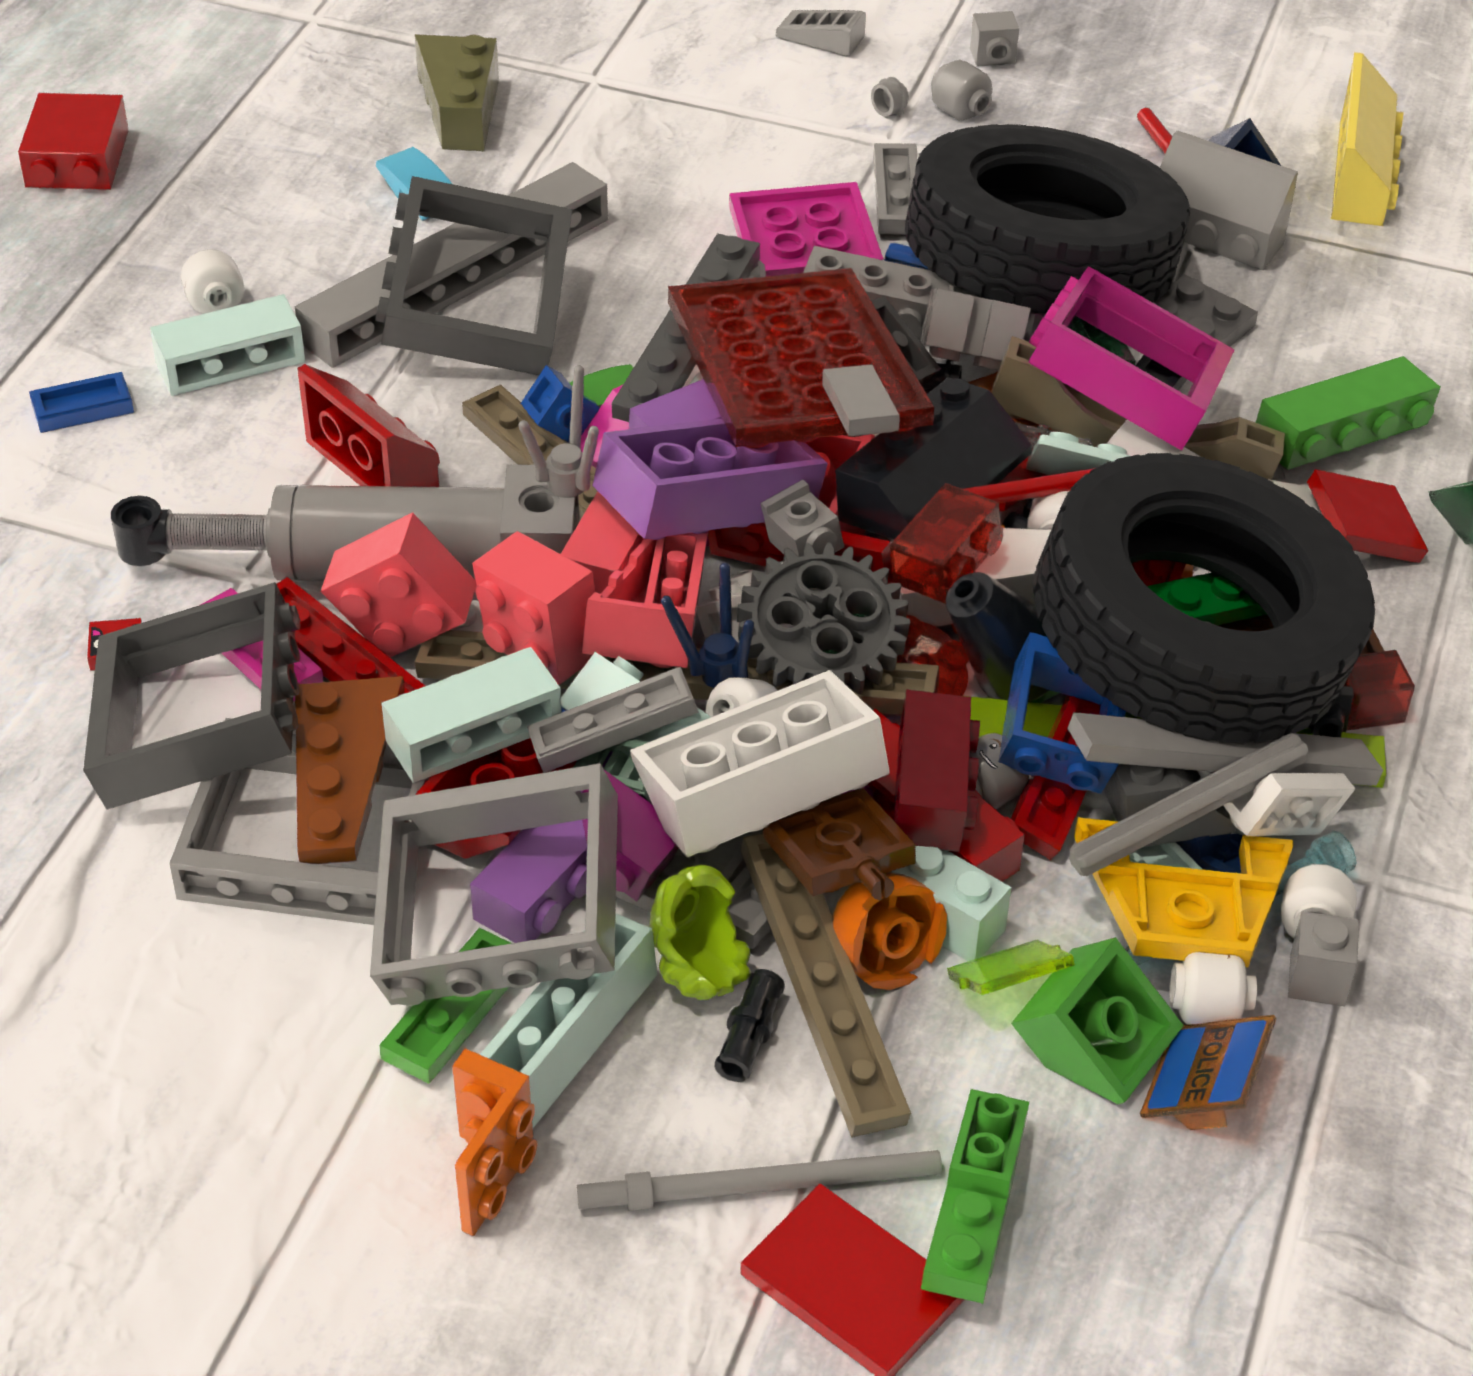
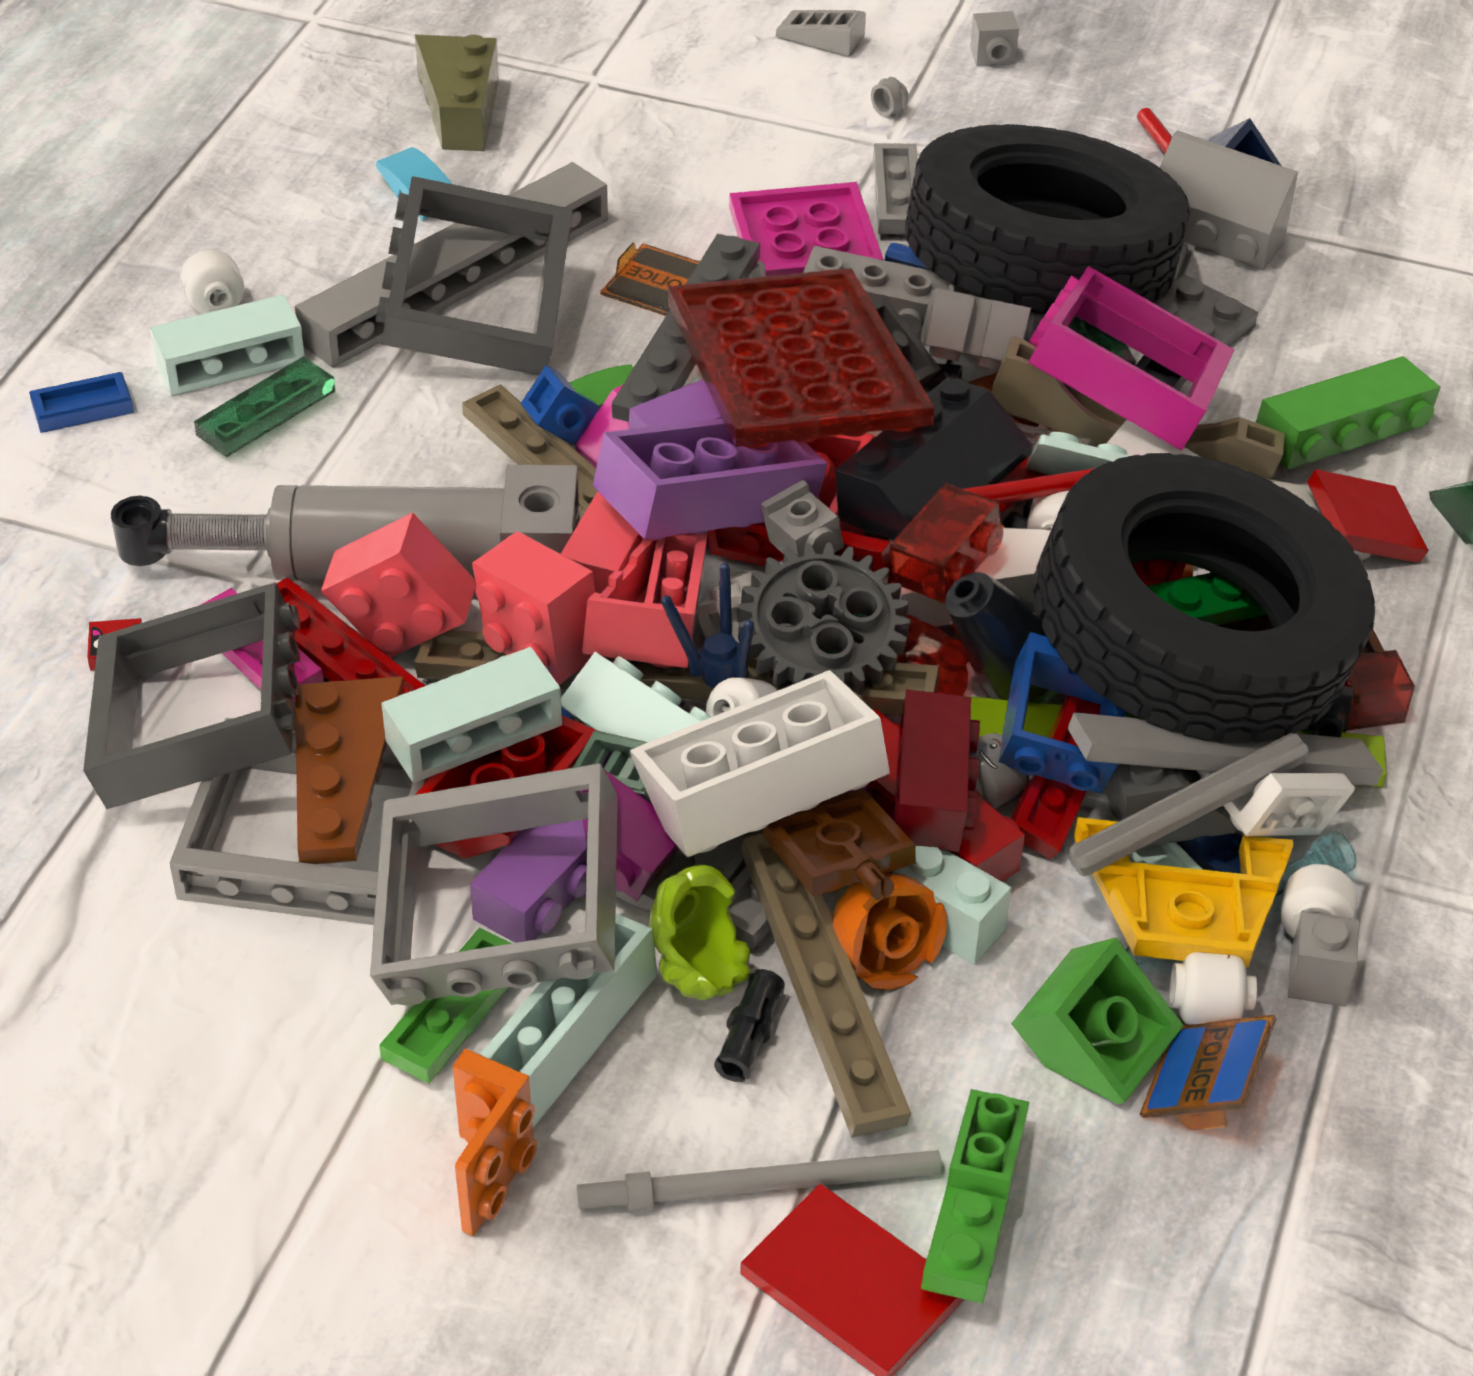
(73, 141): red brick -> none
(264, 406): none -> clear green plate
(362, 435): red slope -> none
(566, 467): light grey plant -> none
(612, 719): light grey tile -> none
(645, 275): none -> clear orange piece
(860, 400): light grey tile -> none
(961, 90): light grey head -> none
(1010, 967): clear neon green piece -> none
(1367, 148): light yellow slope -> none

